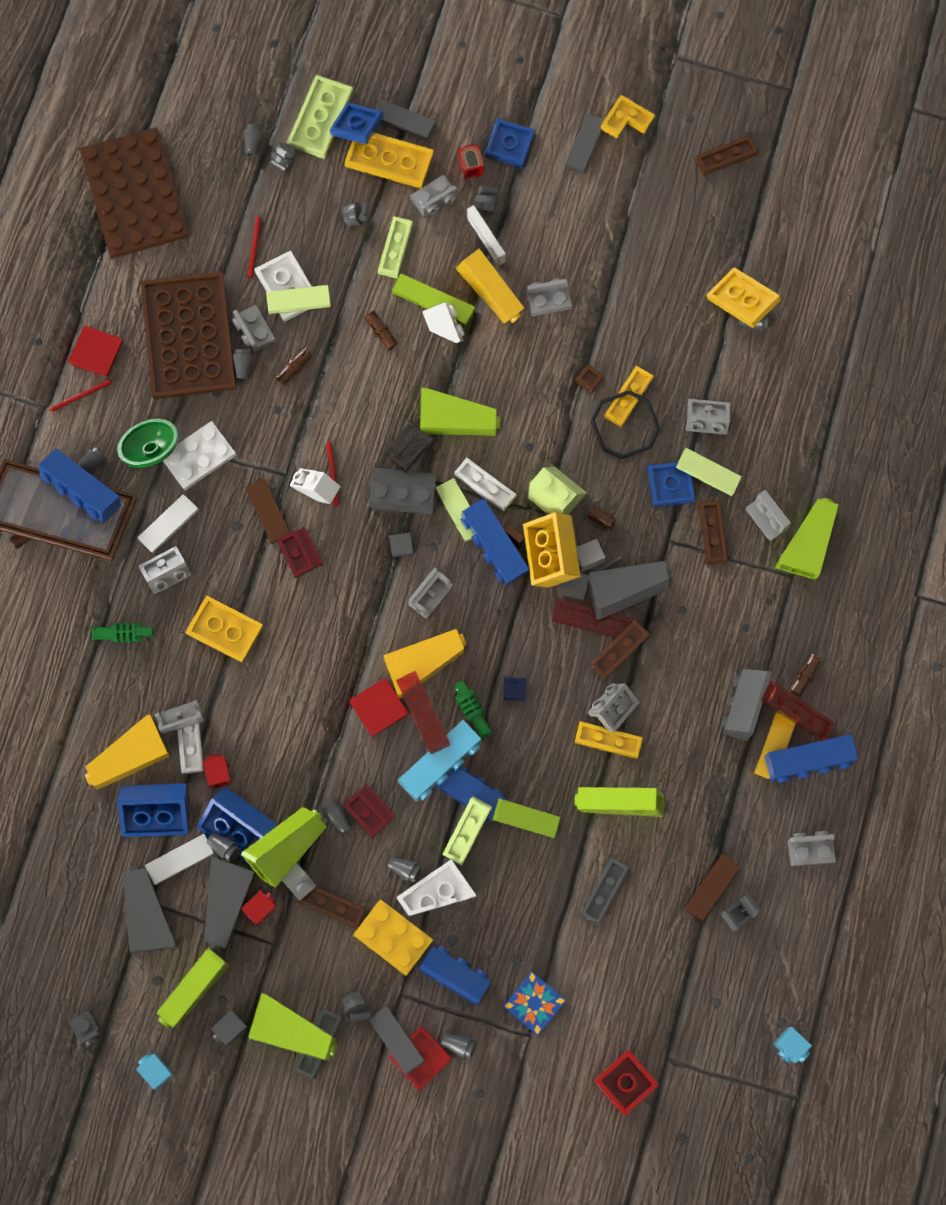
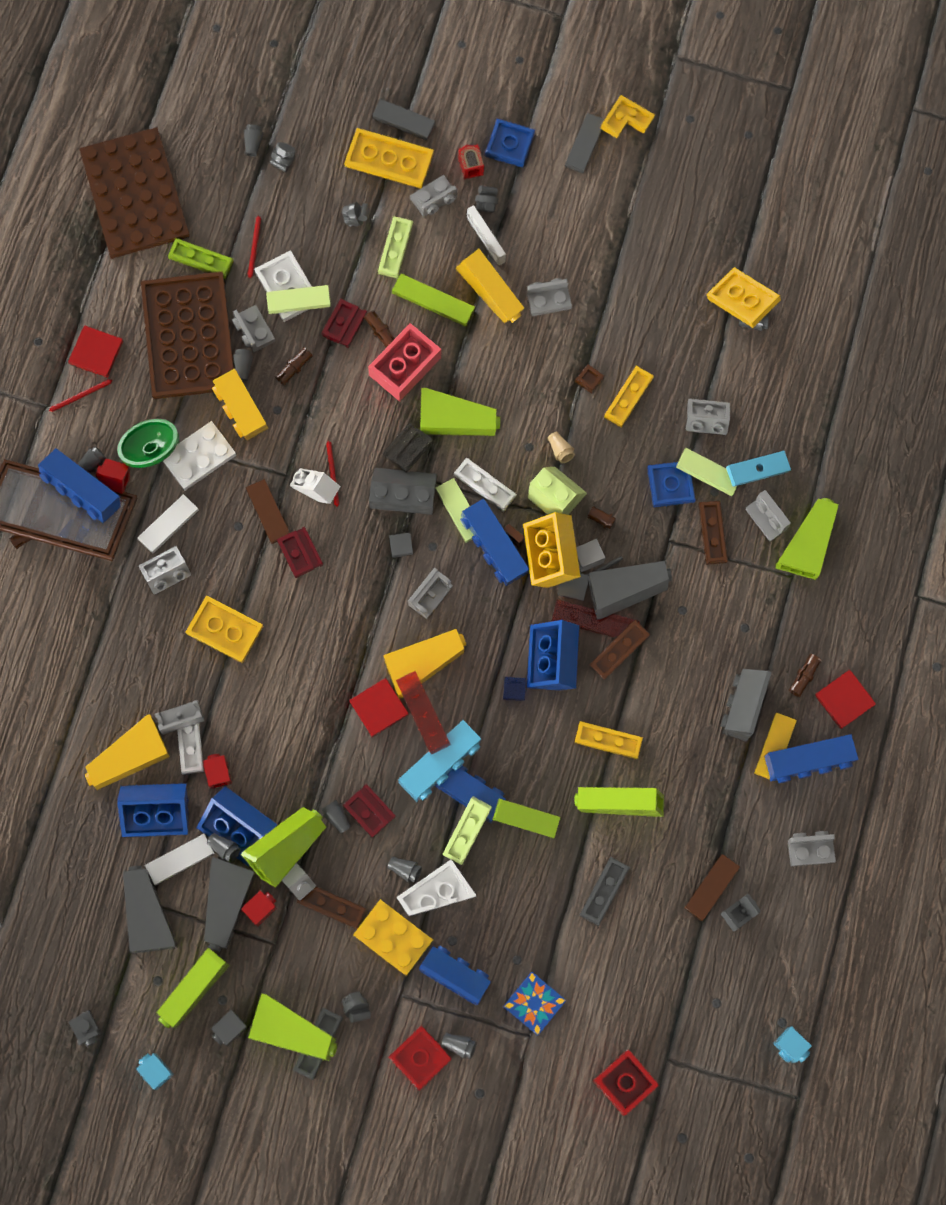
(114, 475): none -> red brick
(122, 632): green hinge -> none
(199, 257): none -> lime tile
(239, 405): none -> yellow brick
(317, 116): yellowish green tile -> none
(344, 323): none -> dark red plate
(356, 123): blue tile -> none
(396, 1040): dark grey tile -> none
(404, 362): none -> coral brick
(443, 322): white slope -> none
(472, 709): green hinge -> none
(553, 655): none -> blue slope
(562, 449): none -> tan cone
(598, 434): black piece -> none
(614, 706): light grey bracket -> none
(726, 155): reddish brown tile -> none
(768, 466): none -> medium azure tile
(797, 711): clear red tile -> none
(845, 699): none -> red tile

